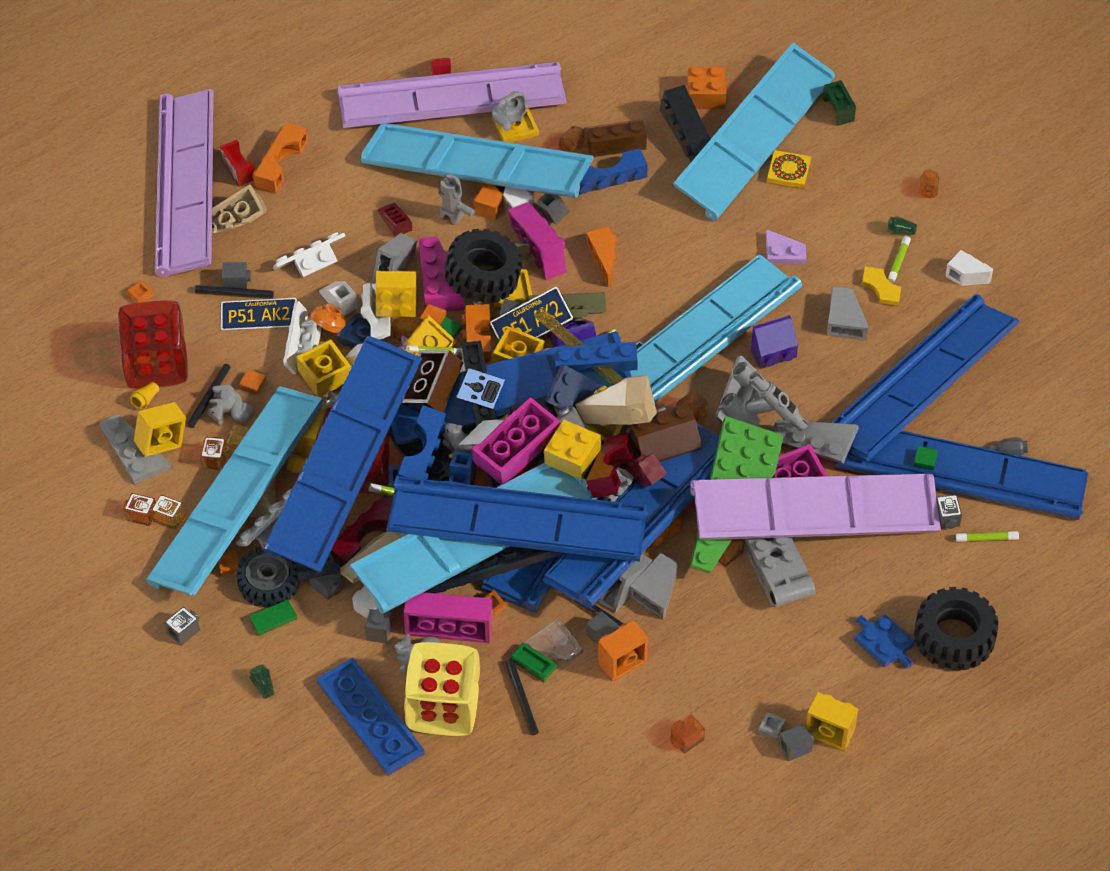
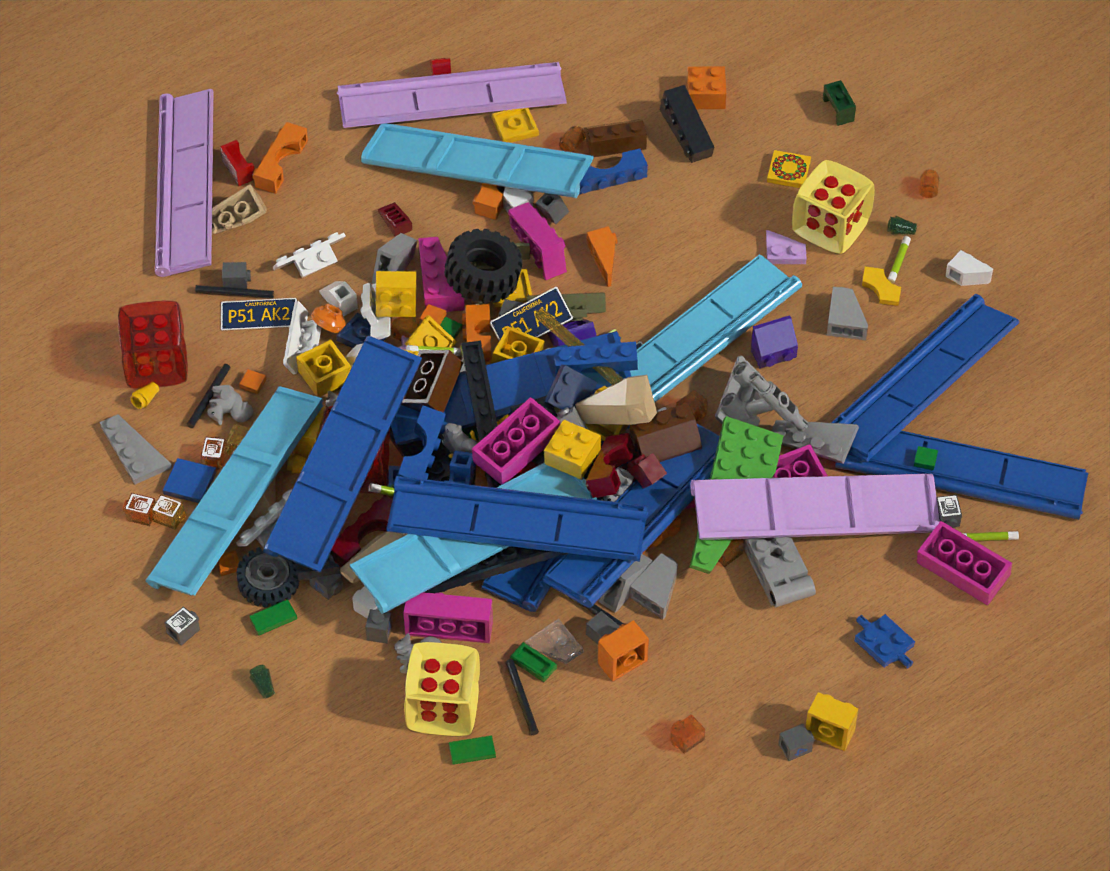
(140, 292): orange tile -> none
(159, 429): yellow brick -> none
(189, 480): none -> blue tile
(370, 716): blue plate -> none
(451, 193): light grey piece -> none
(472, 750): none -> green tile
(480, 388): light blue sticker -> none
(481, 432): white sticker -> none
(497, 603): orange tile -> none
(510, 109): light grey hair -> none
(754, 131): medium azure piece -> none
(772, 726): light grey tile -> none
(833, 206): none -> light yellow piece
(960, 606): black tyre -> none
(964, 562): none -> dark pink brick
(1011, 446): dark grey plant -> none

